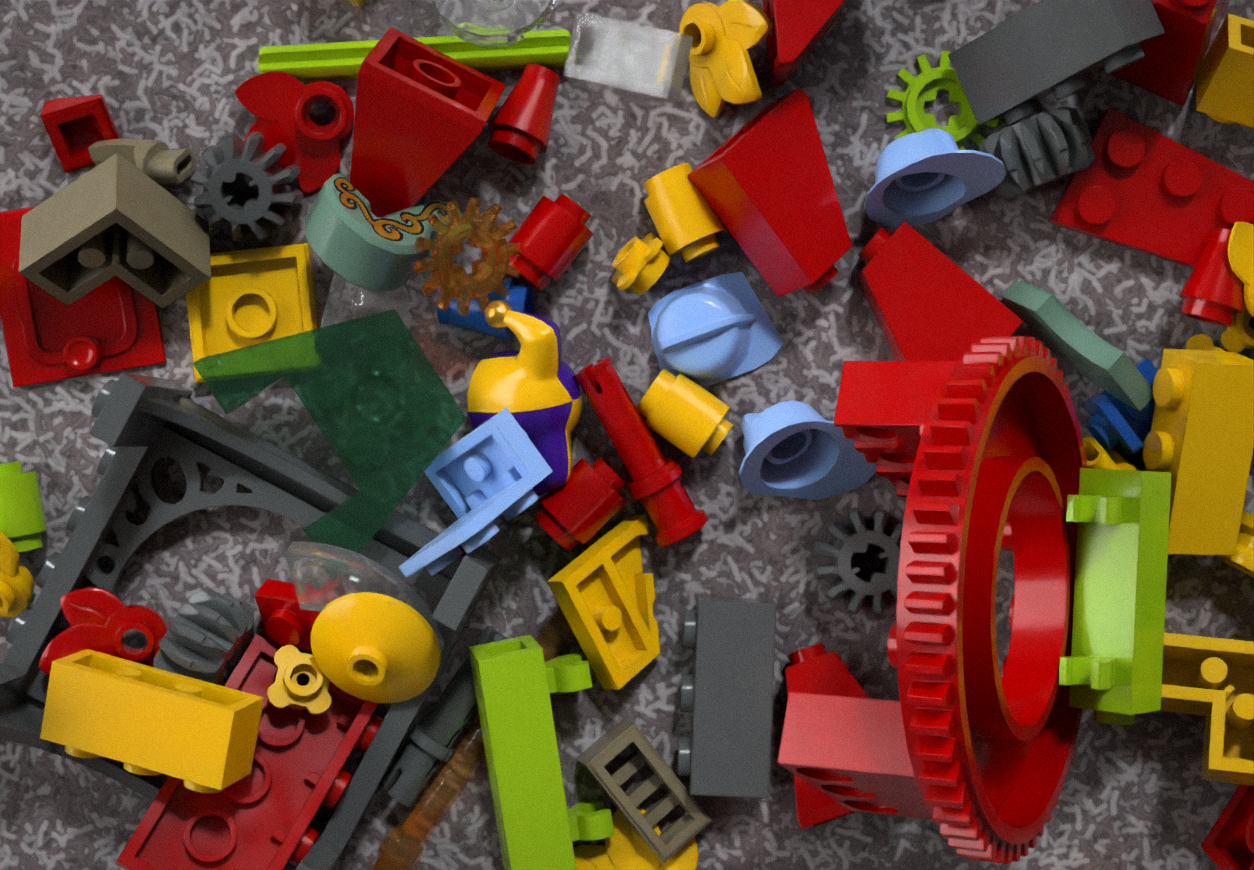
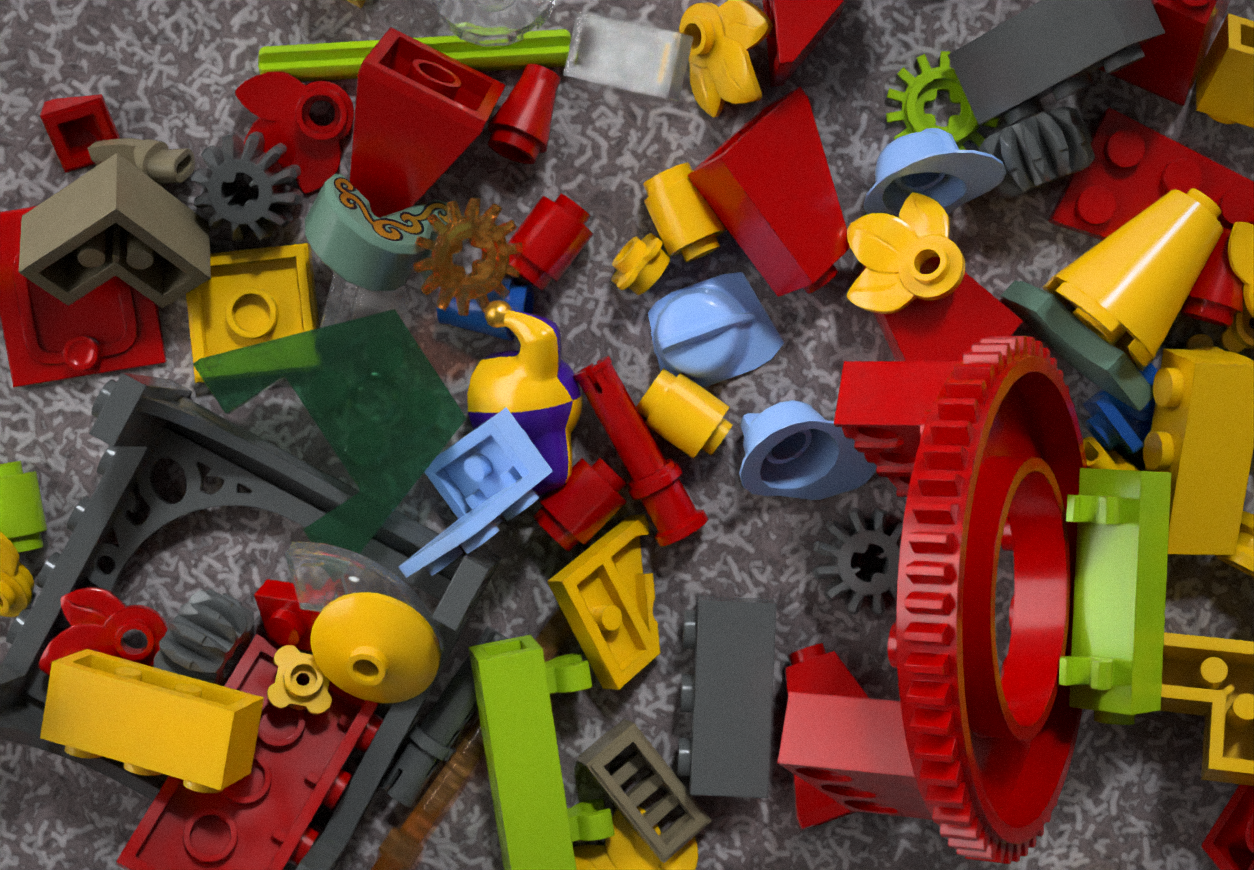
(895, 250): none -> yellow plate
(1142, 273): none -> yellow cone

